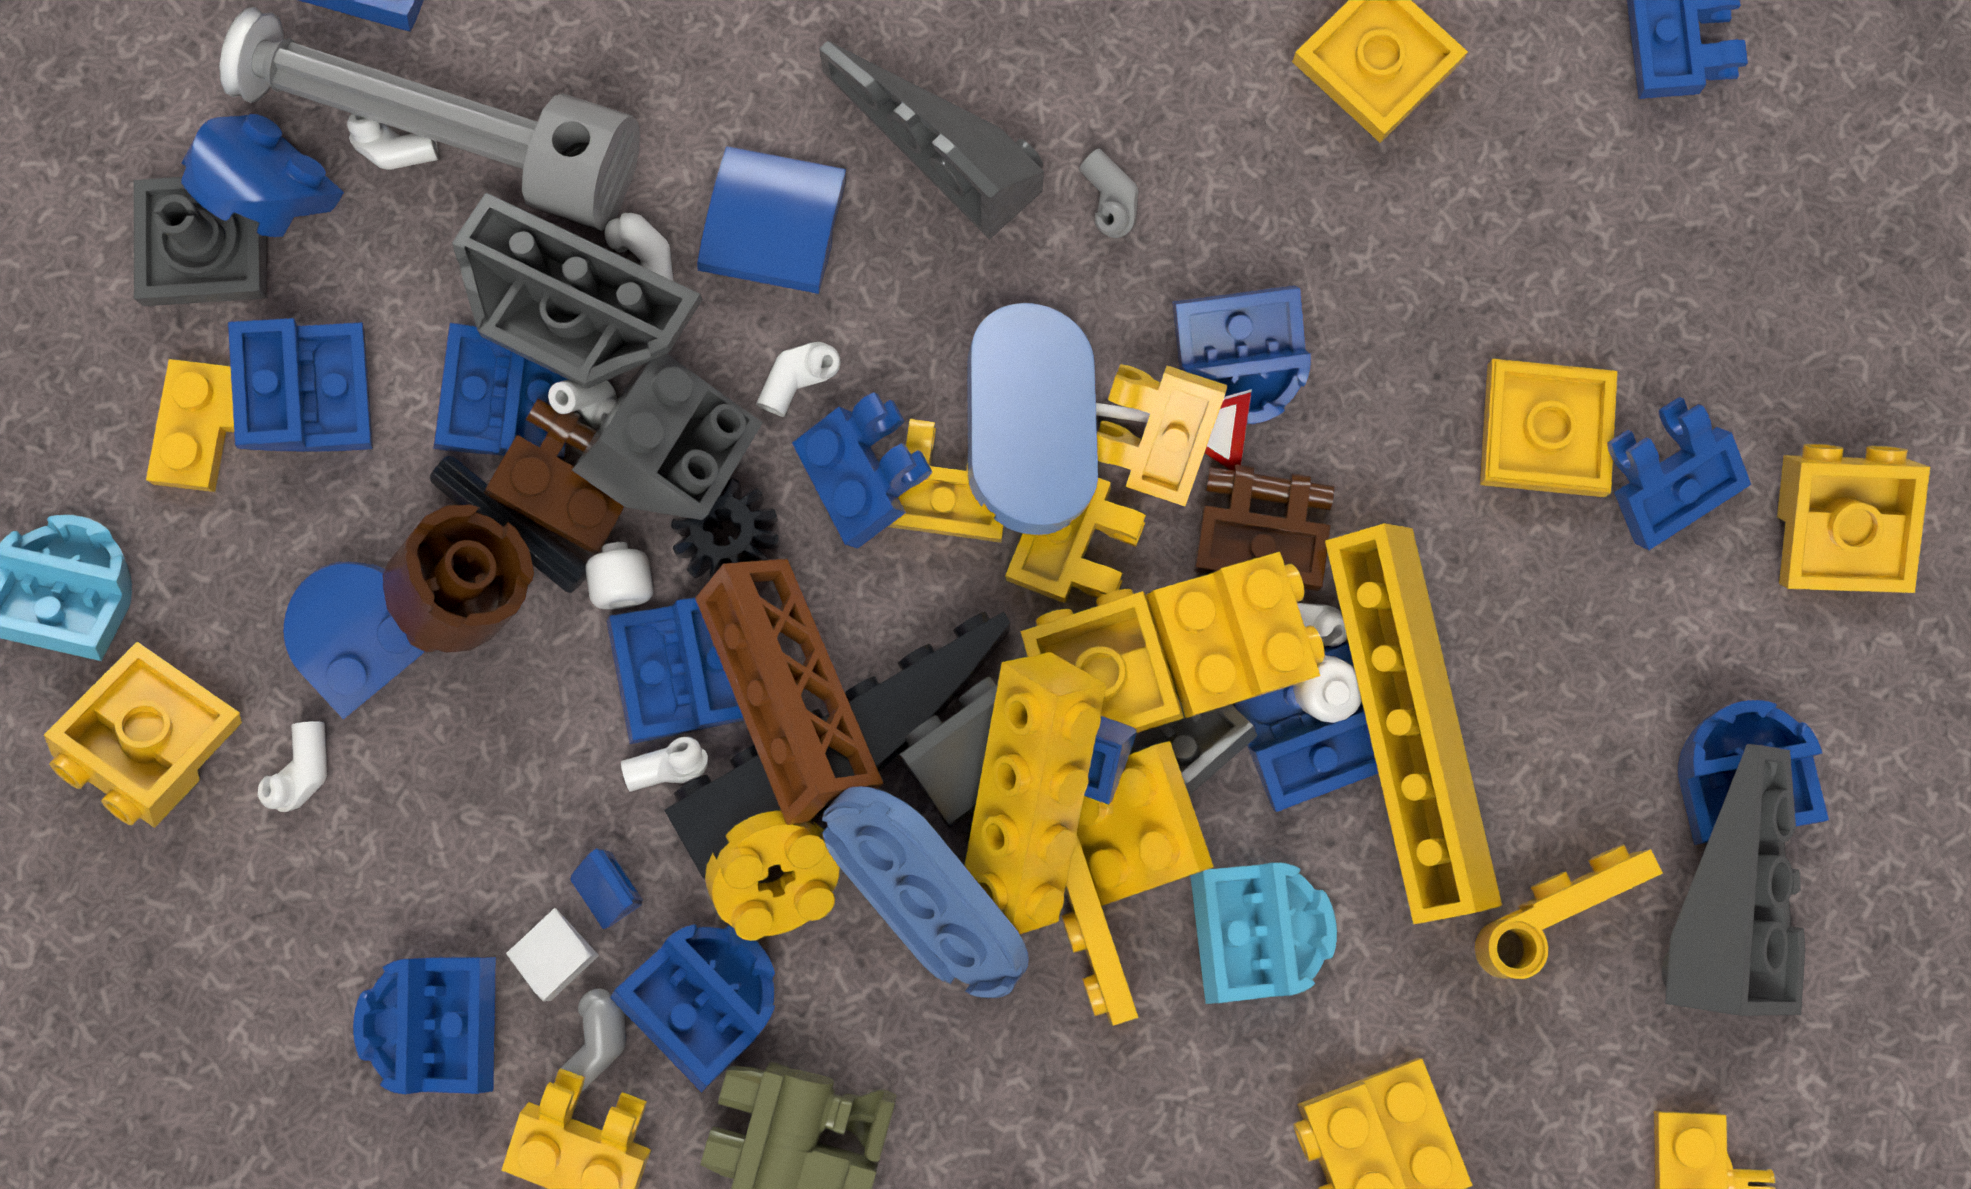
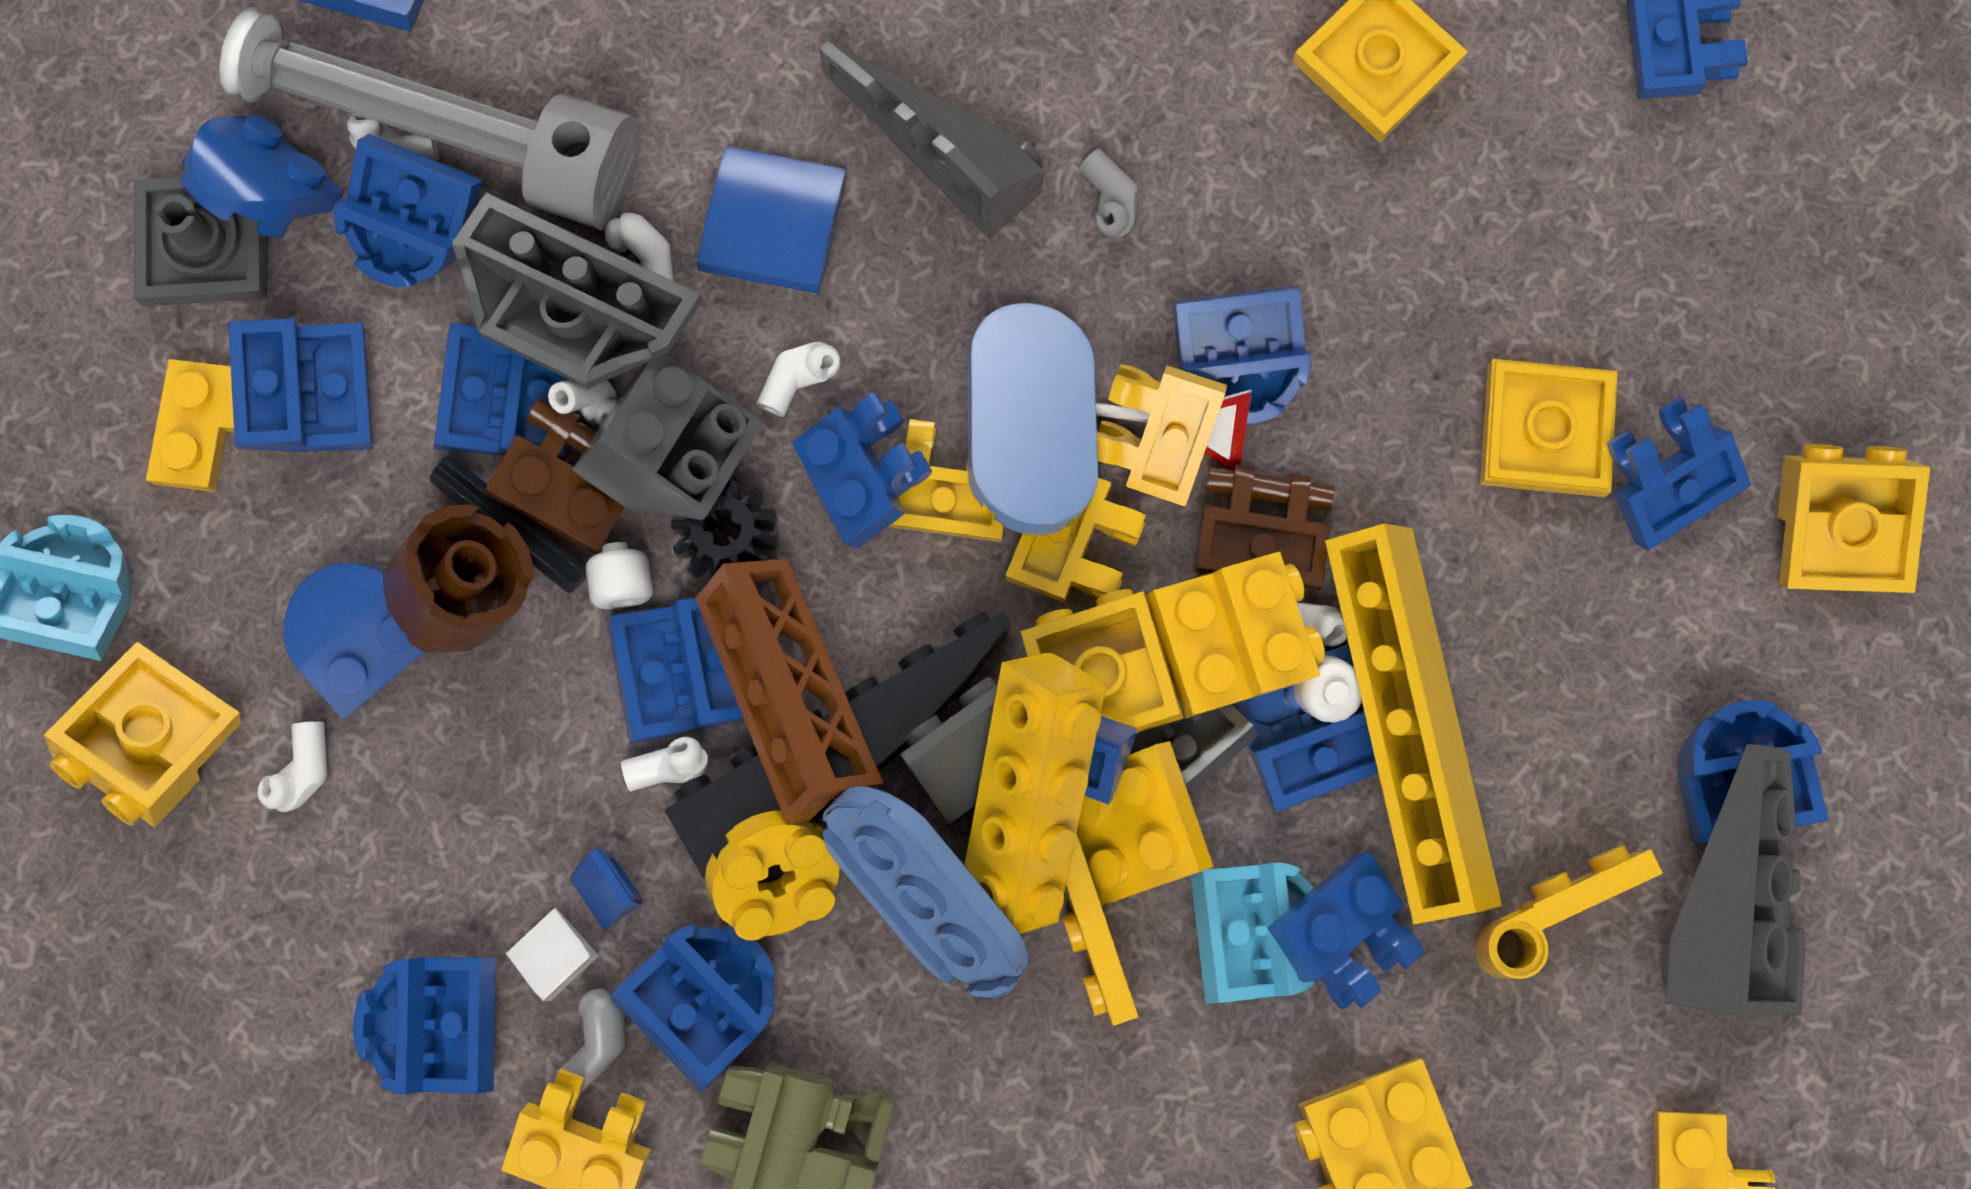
(403, 212): none -> blue slope
(1334, 919): none -> blue plate

